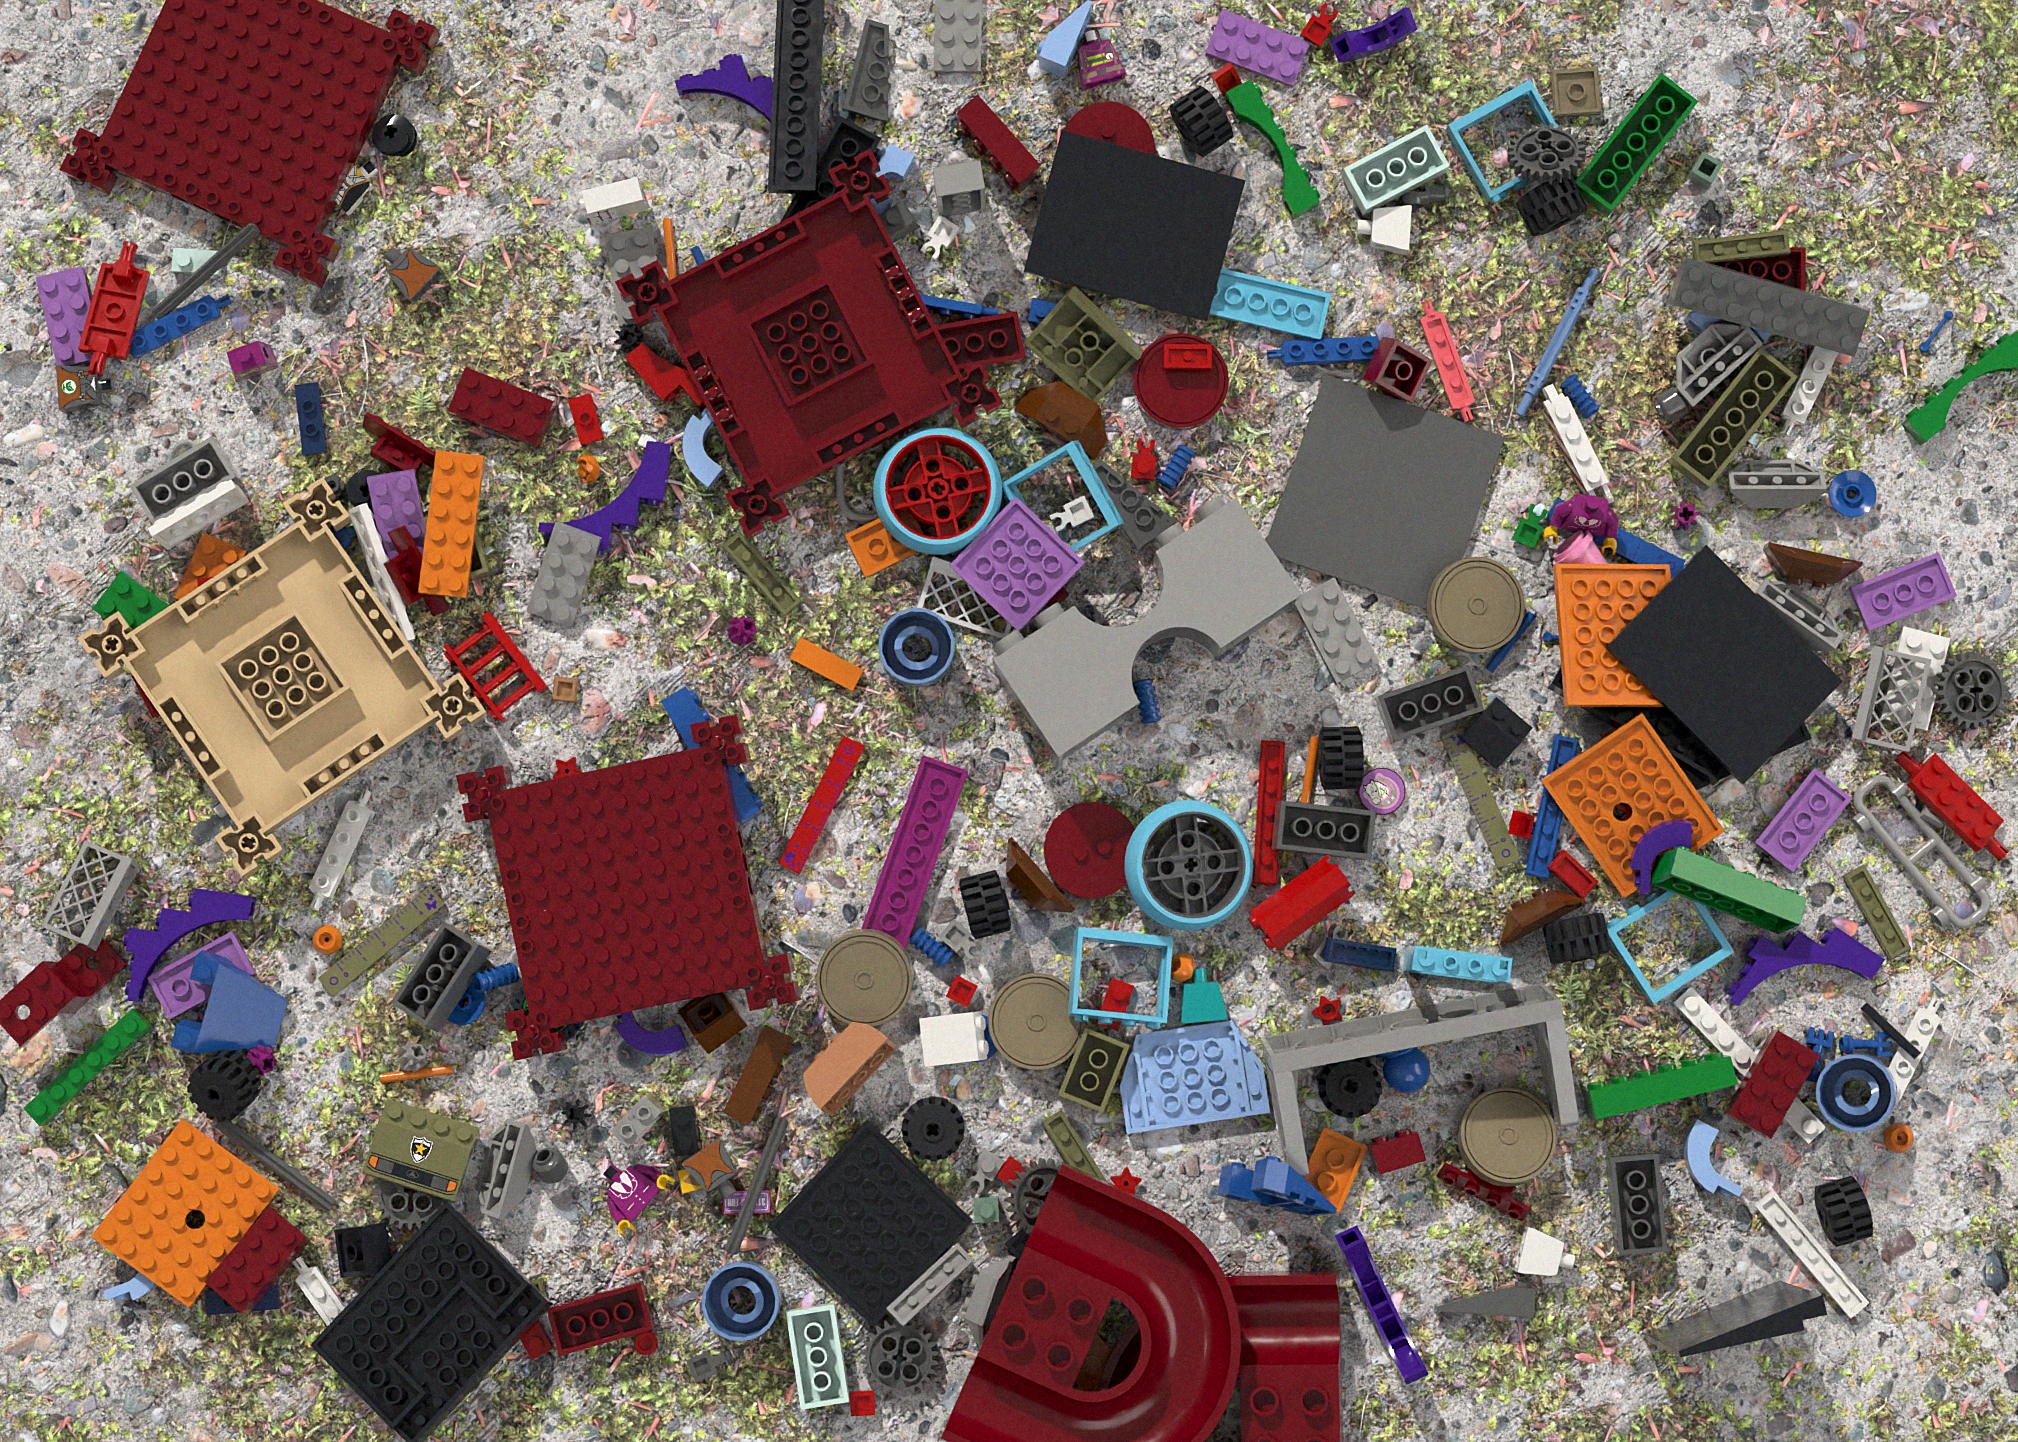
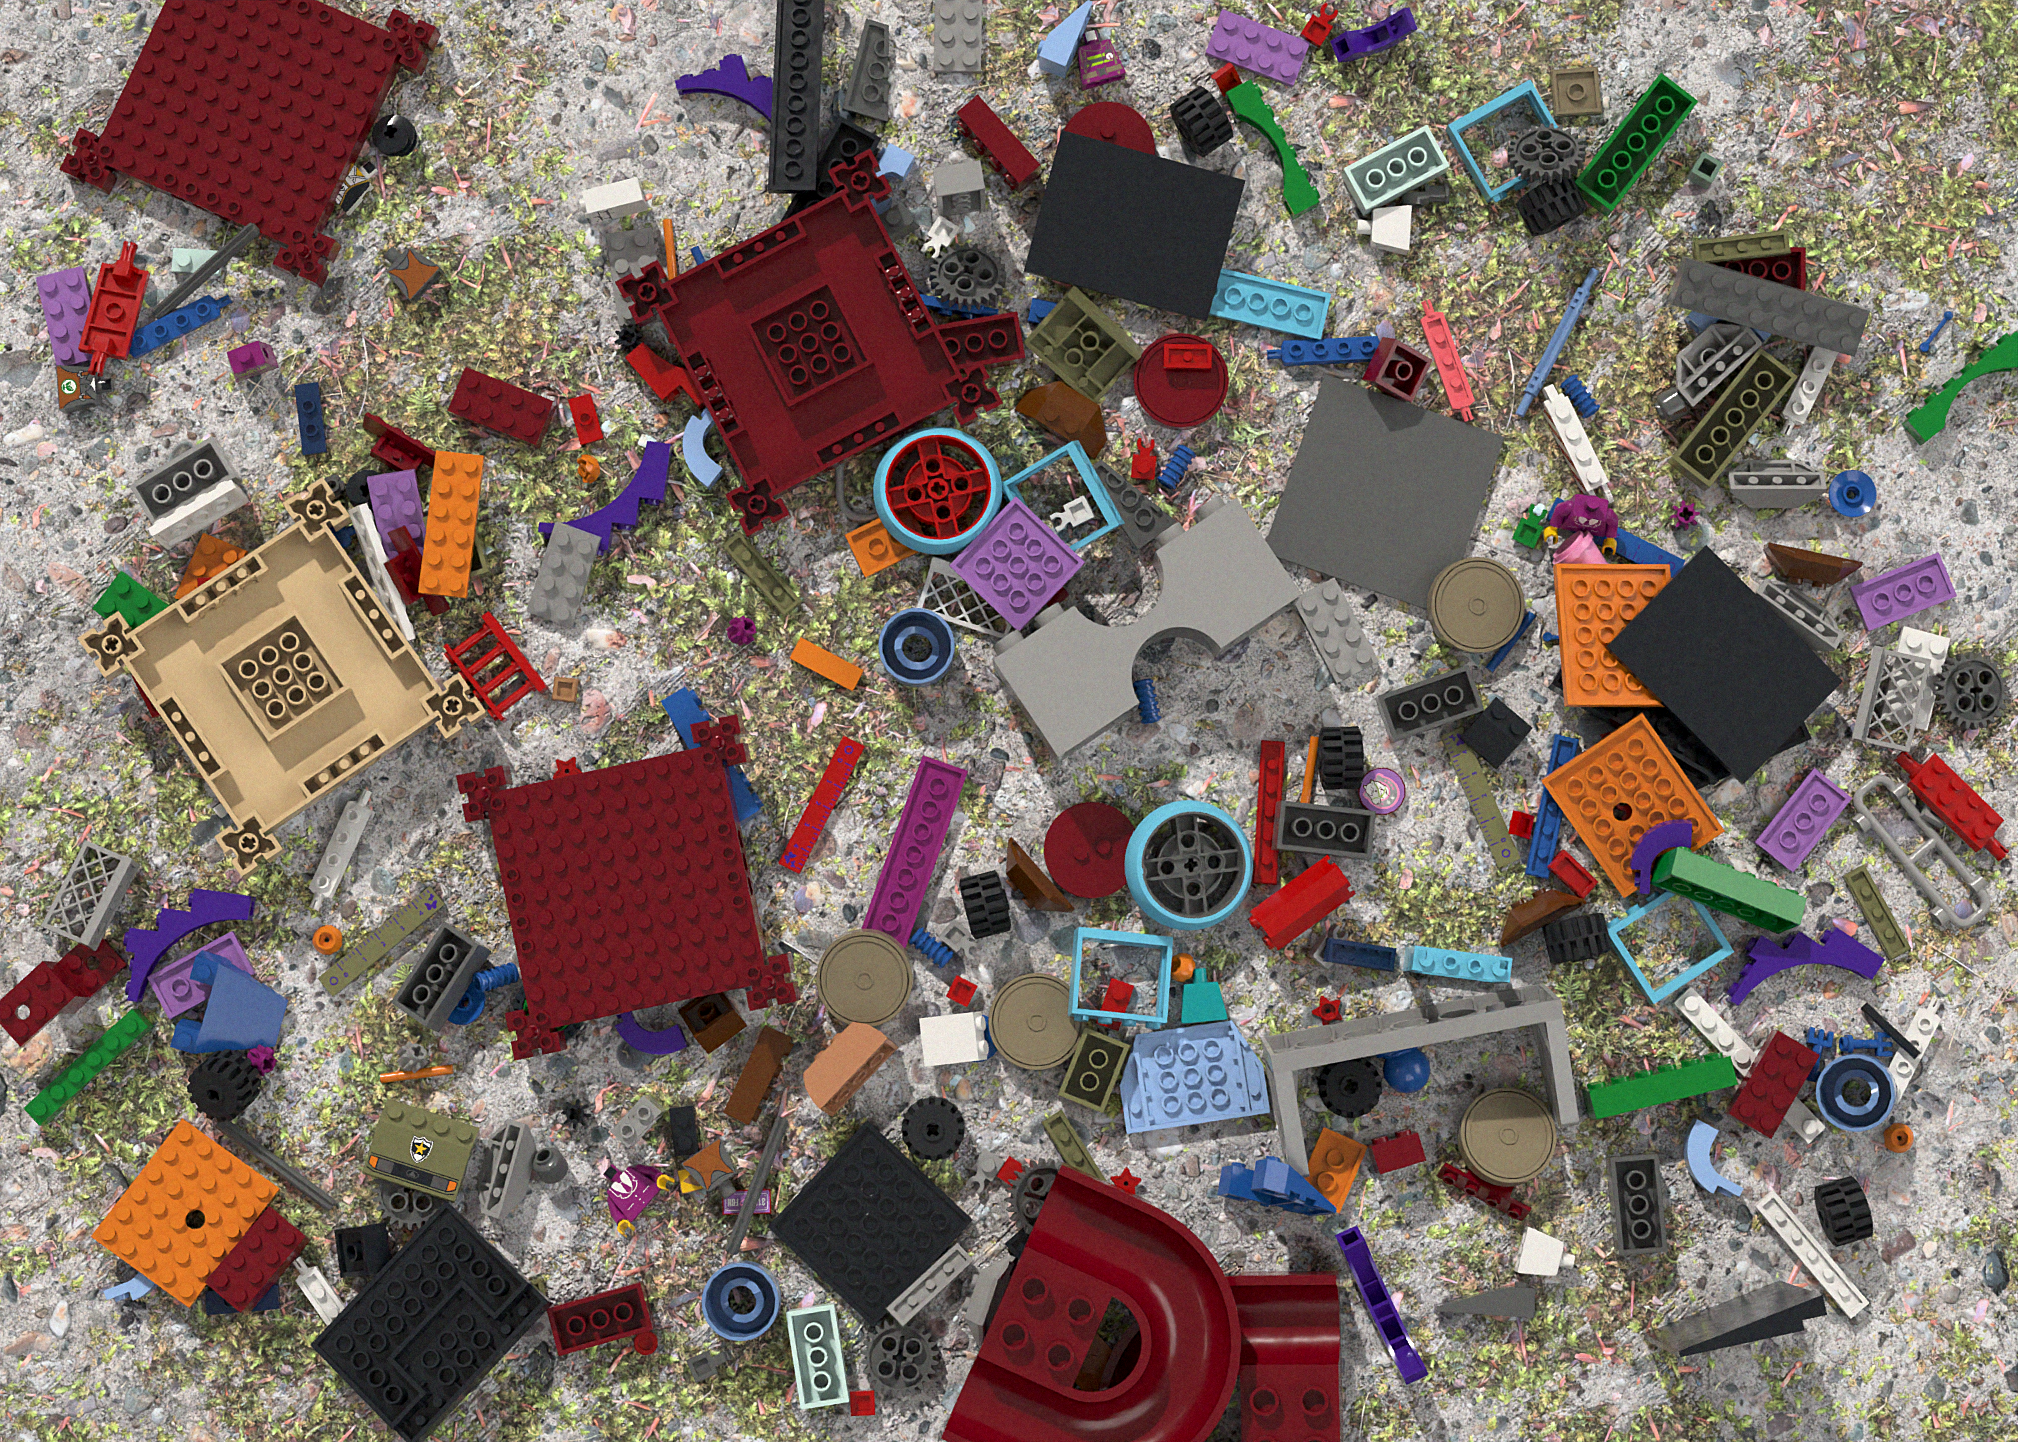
(536, 1341): red plate -> none
(967, 276): none -> dark grey gear
(986, 1209): sand green brick -> none

